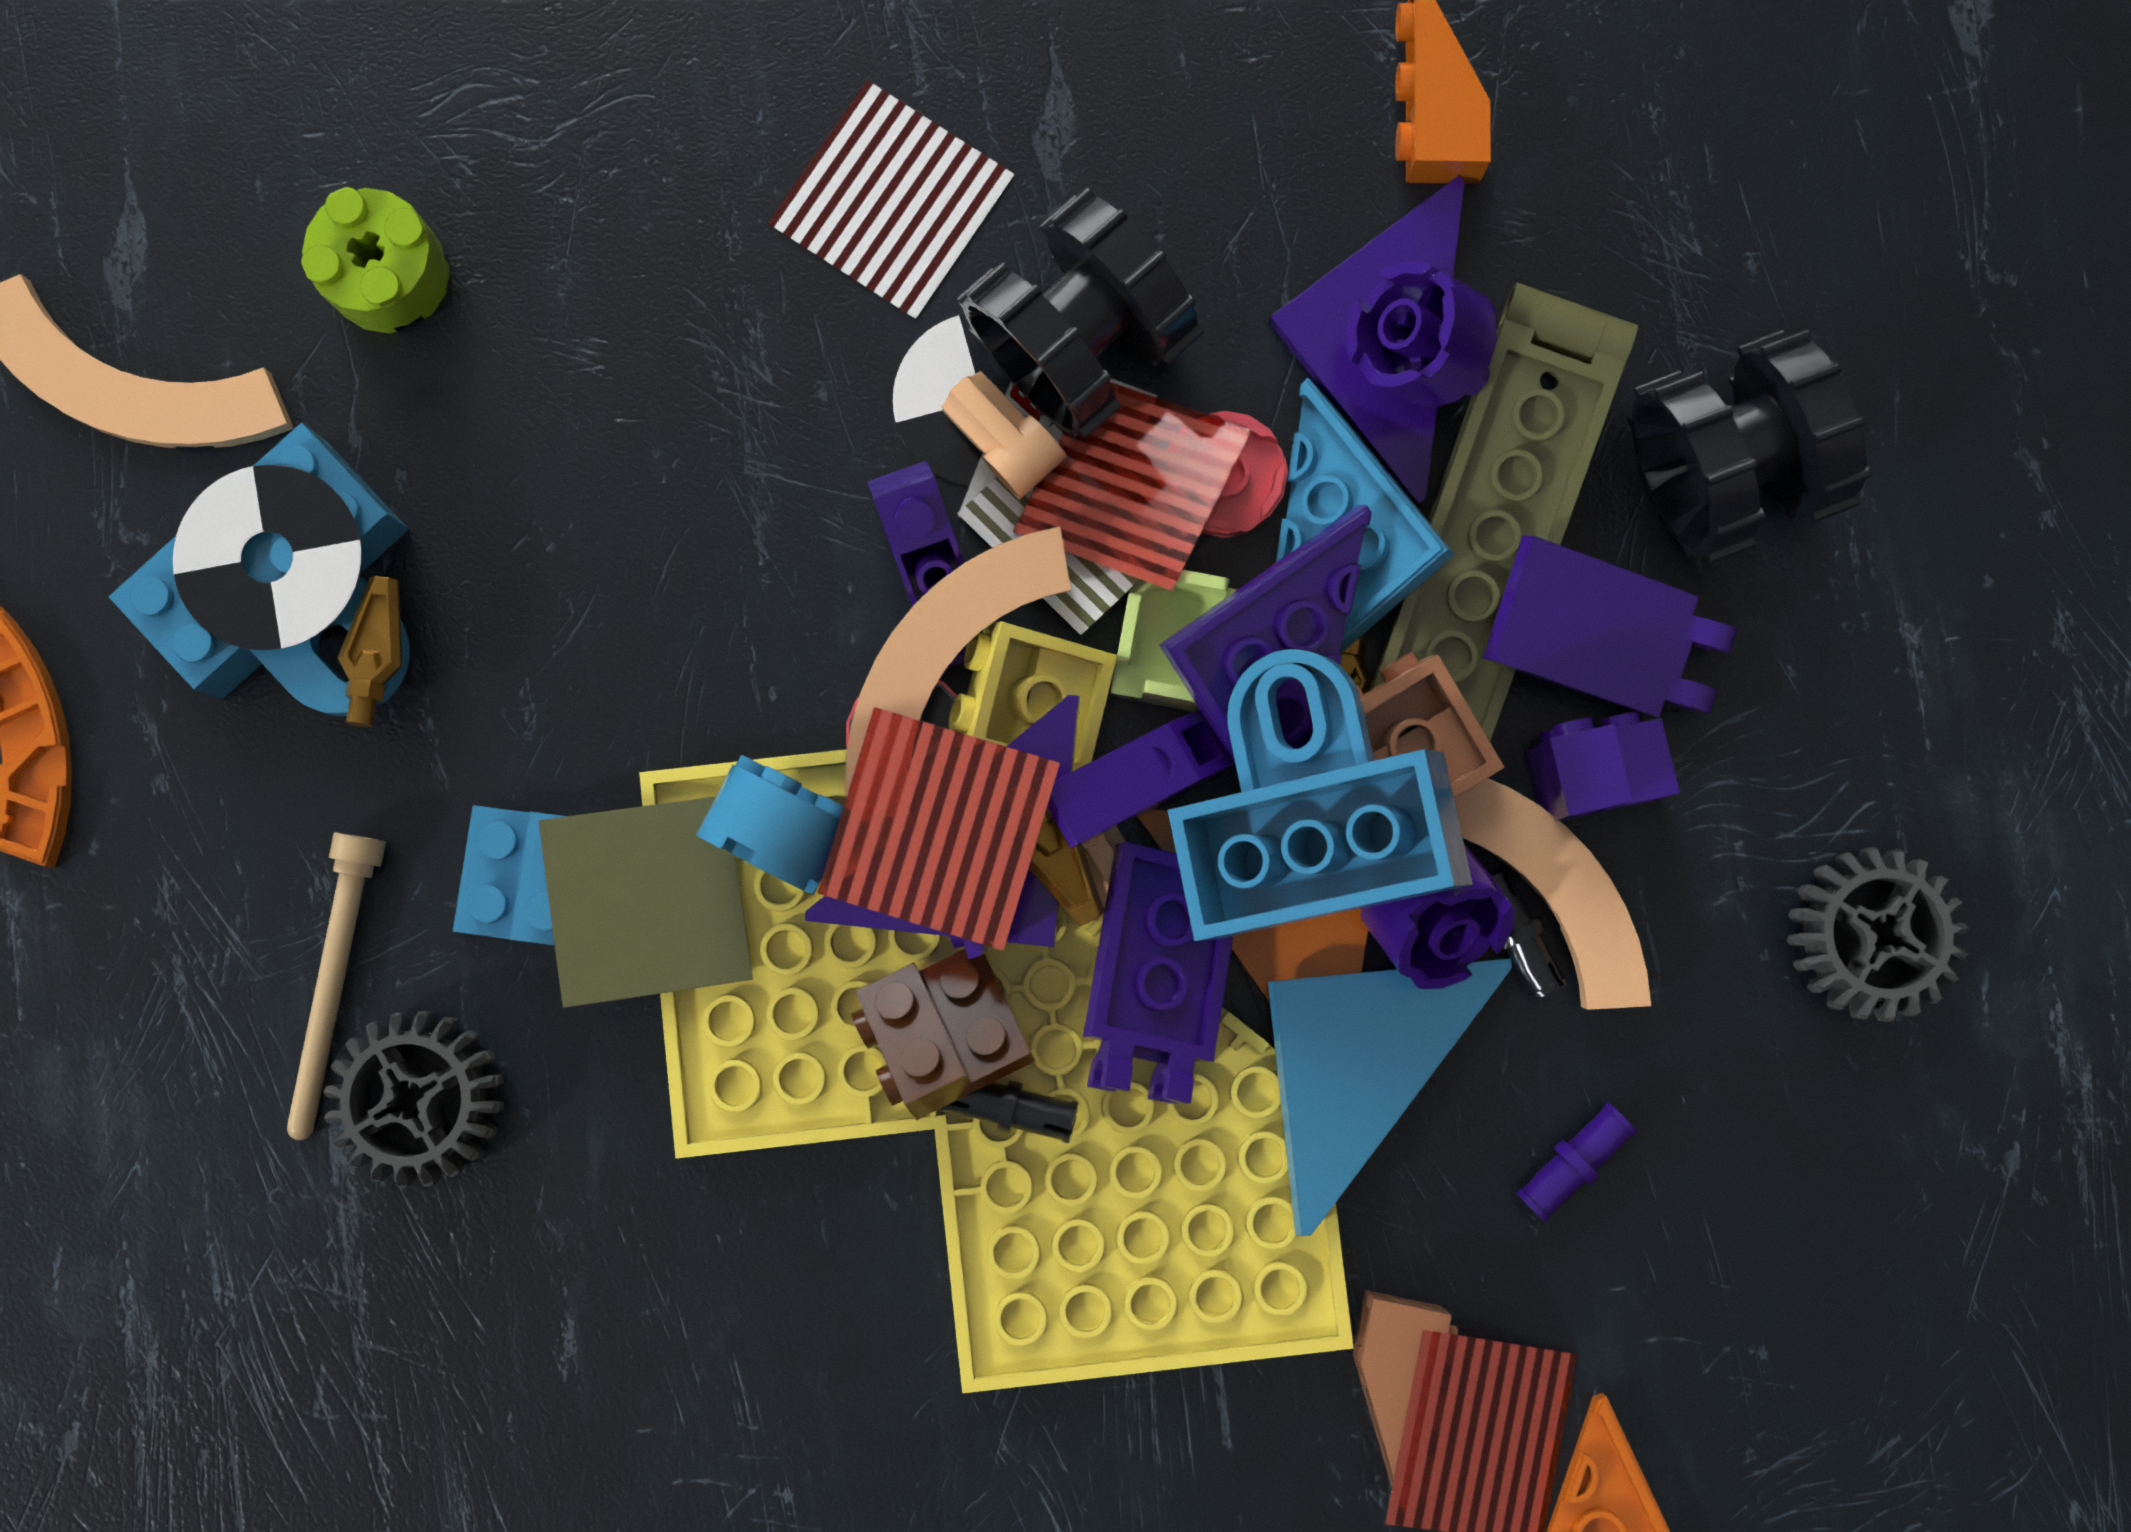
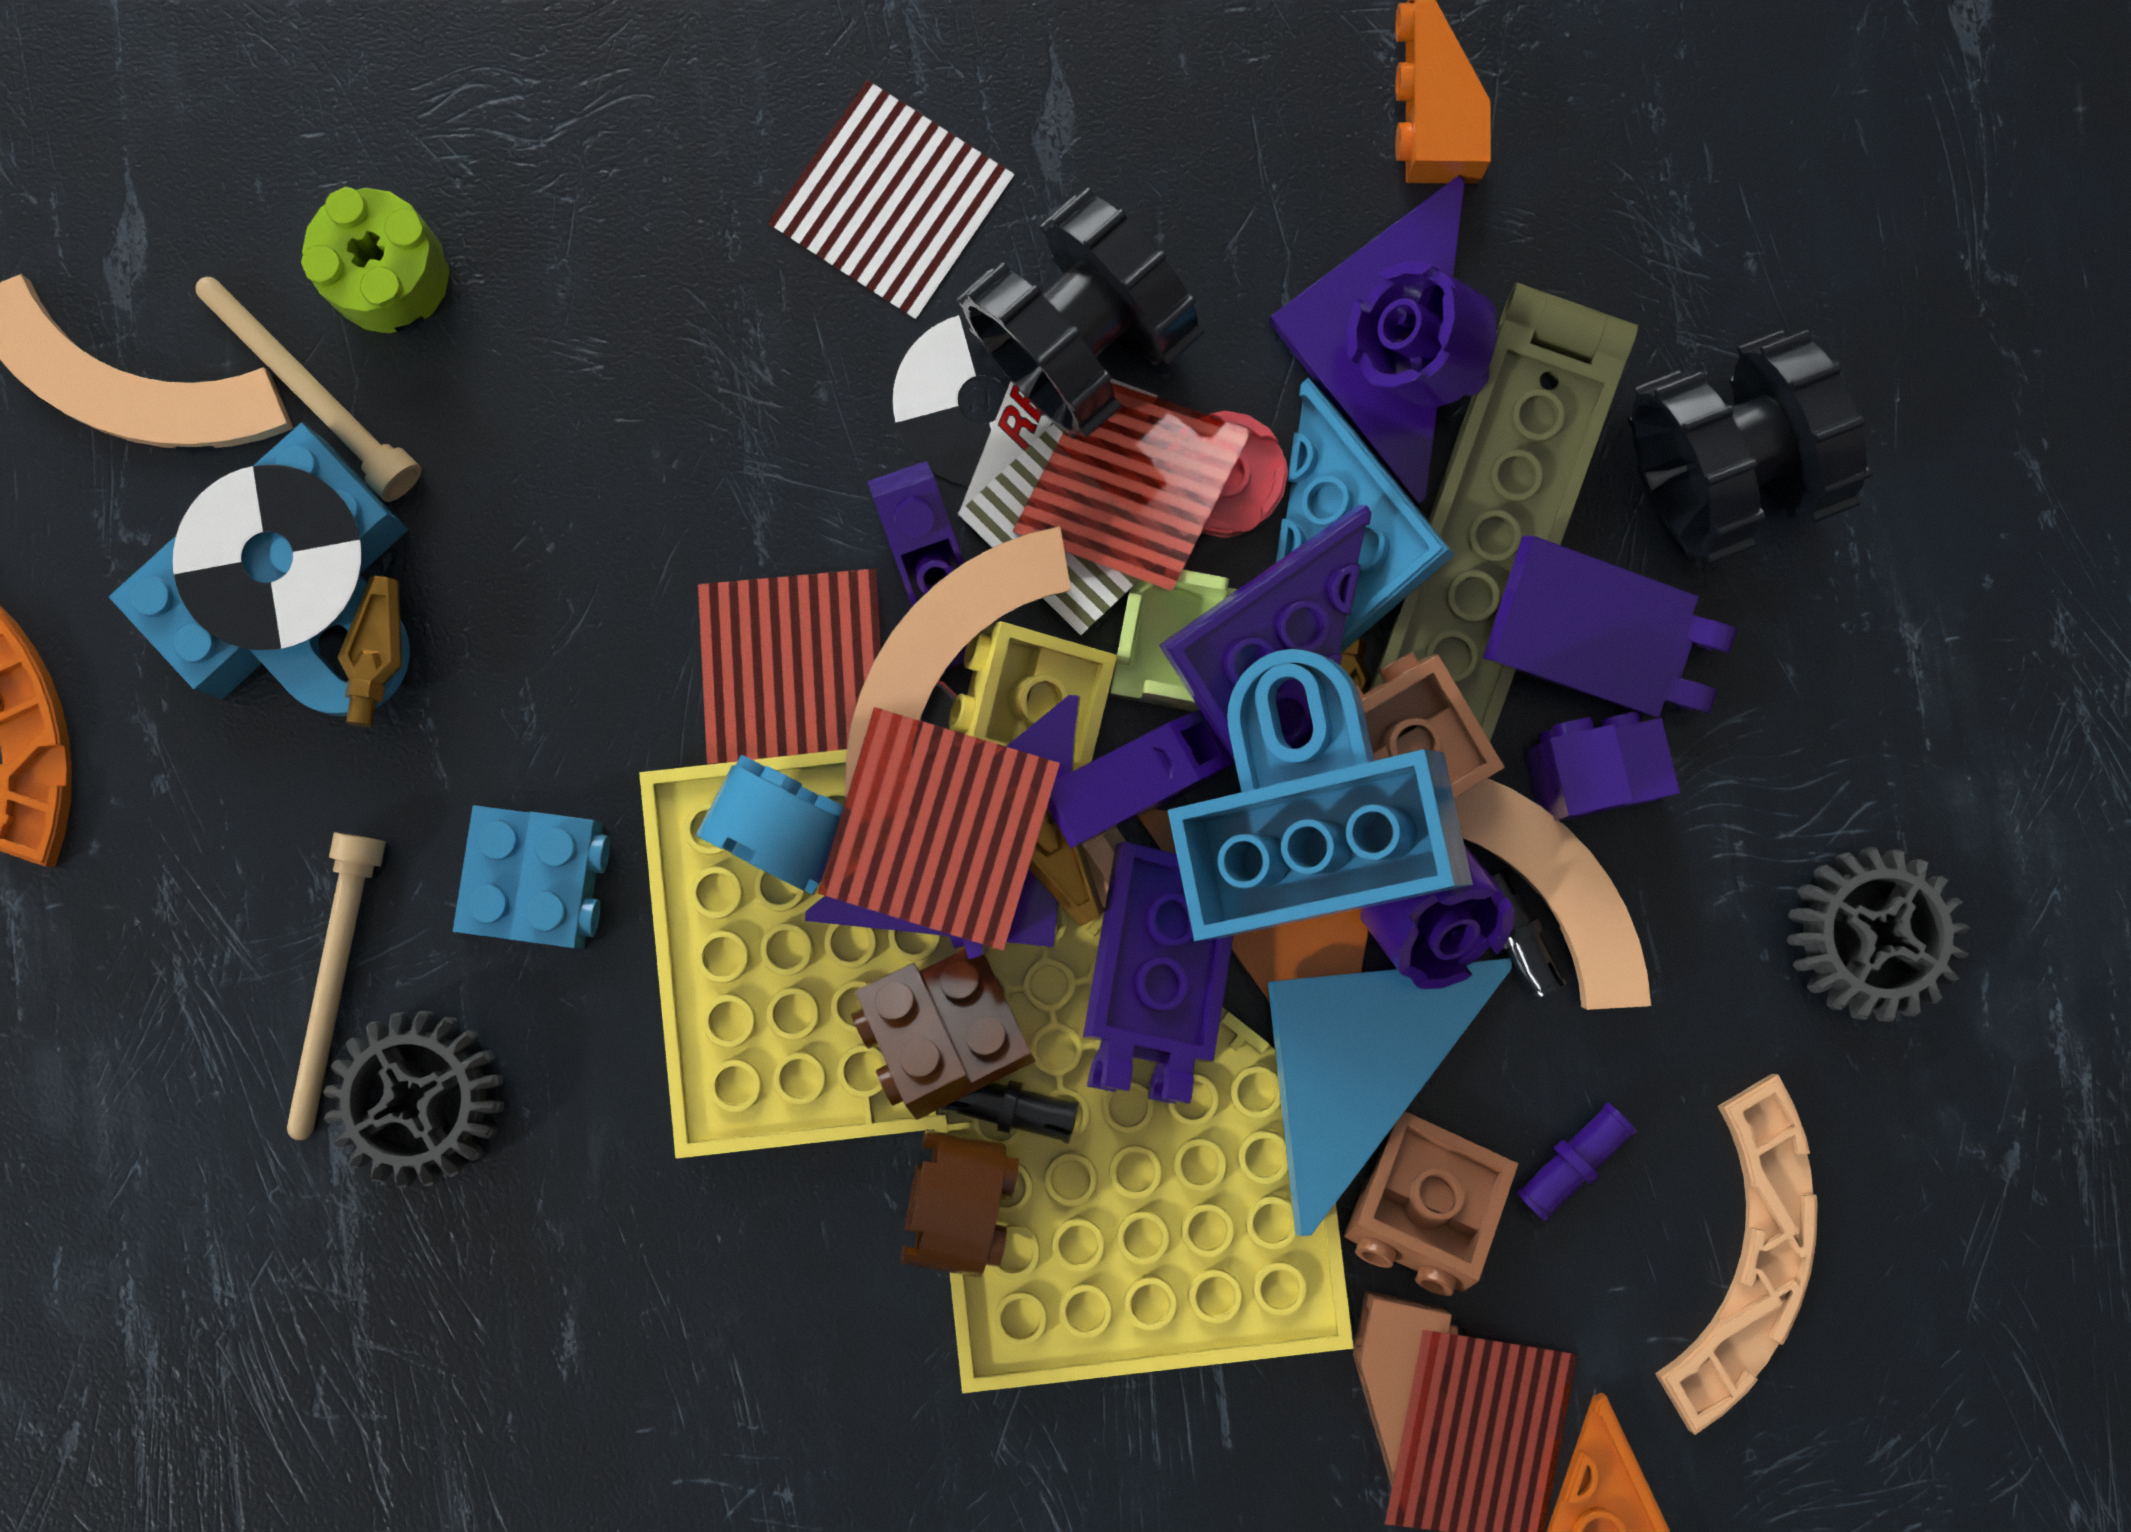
(387, 469): none -> tan piece
(642, 903): olive sticker -> none
(785, 662): none -> clear red sticker
(958, 1204): none -> reddish brown brick
(1013, 446): light nougat piece -> none
(1431, 1205): none -> nougat plate
(1772, 1263): none -> light nougat tile

